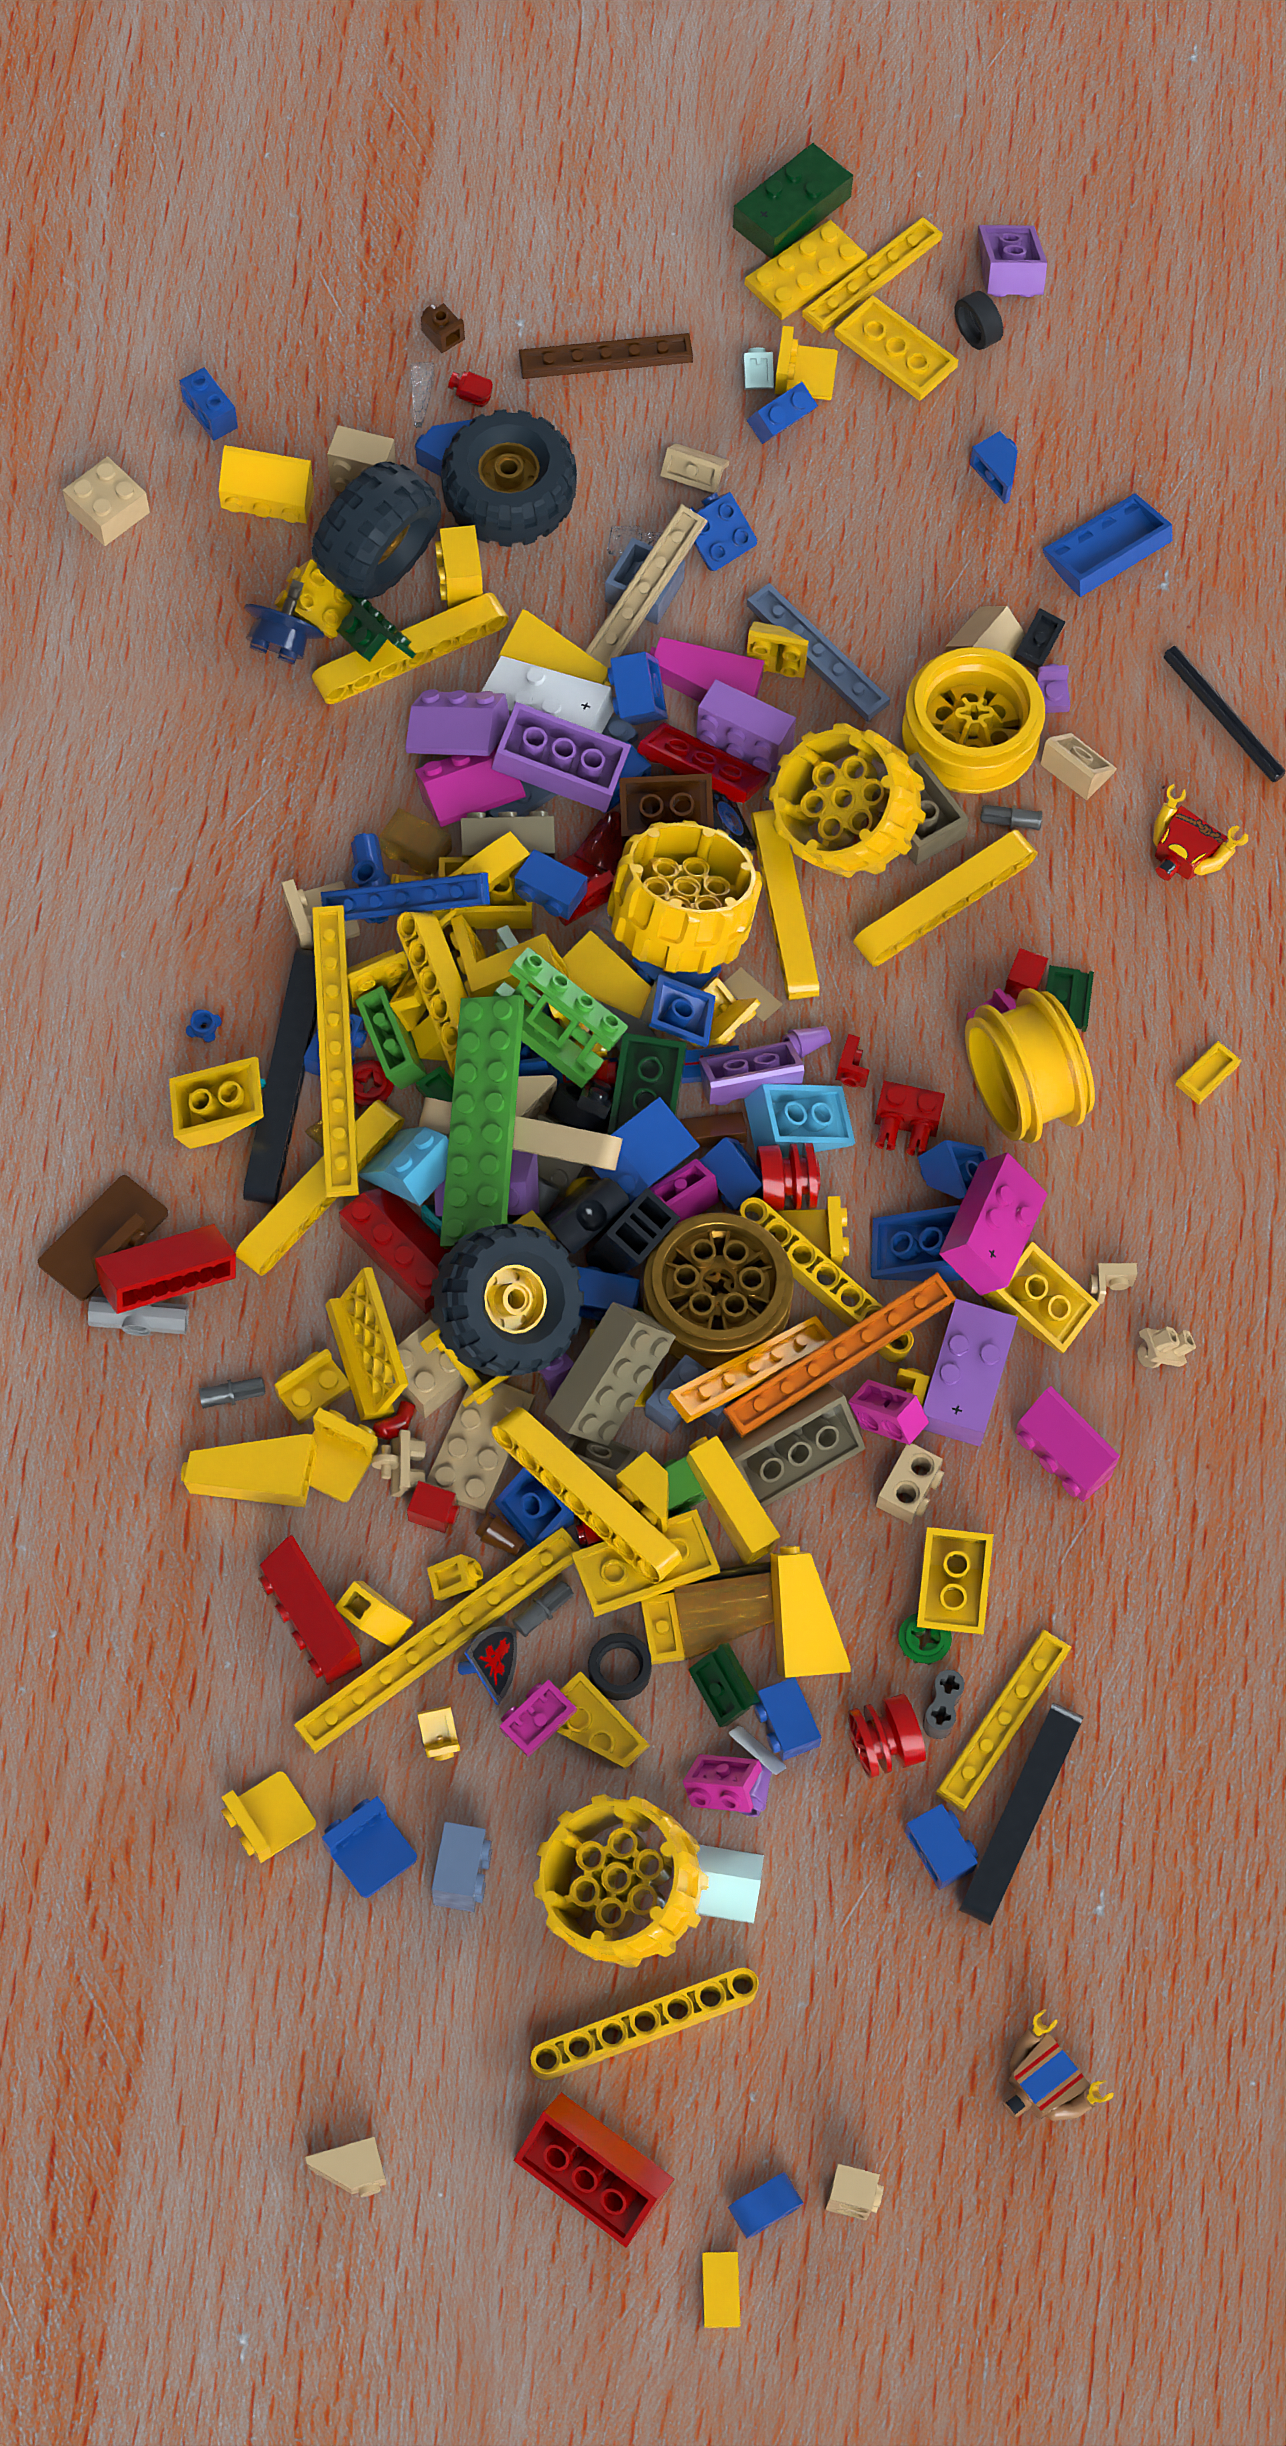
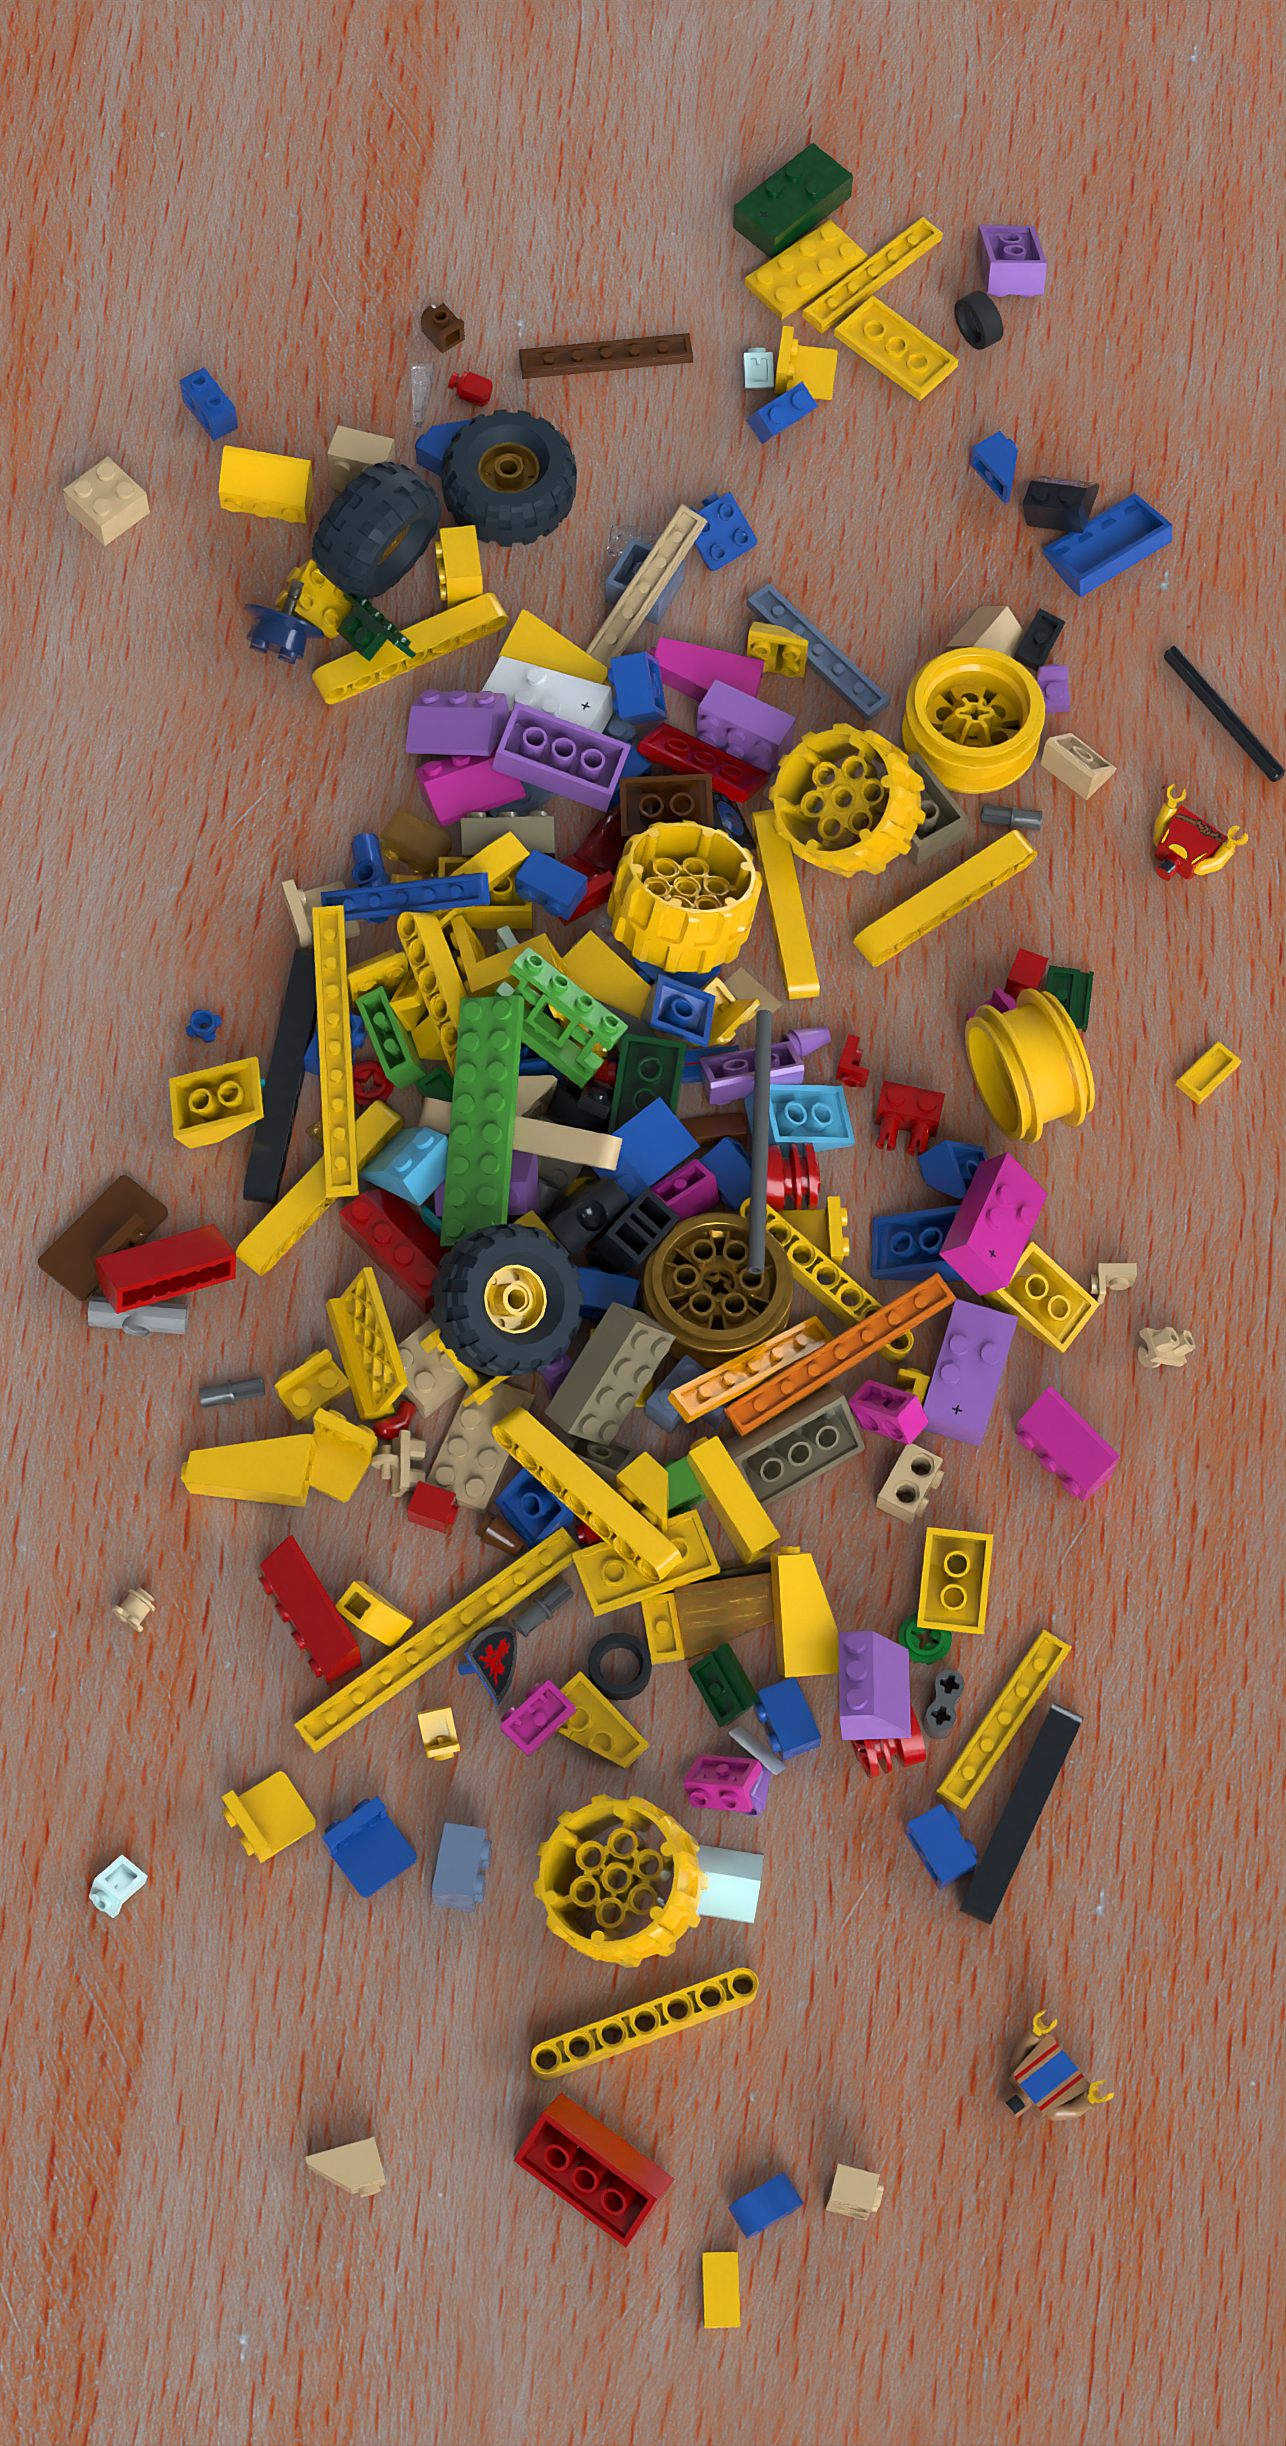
(116, 1885): none -> light aqua bracket
(134, 1608): none -> tan brick
(455, 1576): yellow bracket -> none
(693, 467): tan panel -> none
(760, 1136): none -> dark grey piece
(873, 1687): none -> medium lavender slope
(1059, 503): none -> black slope

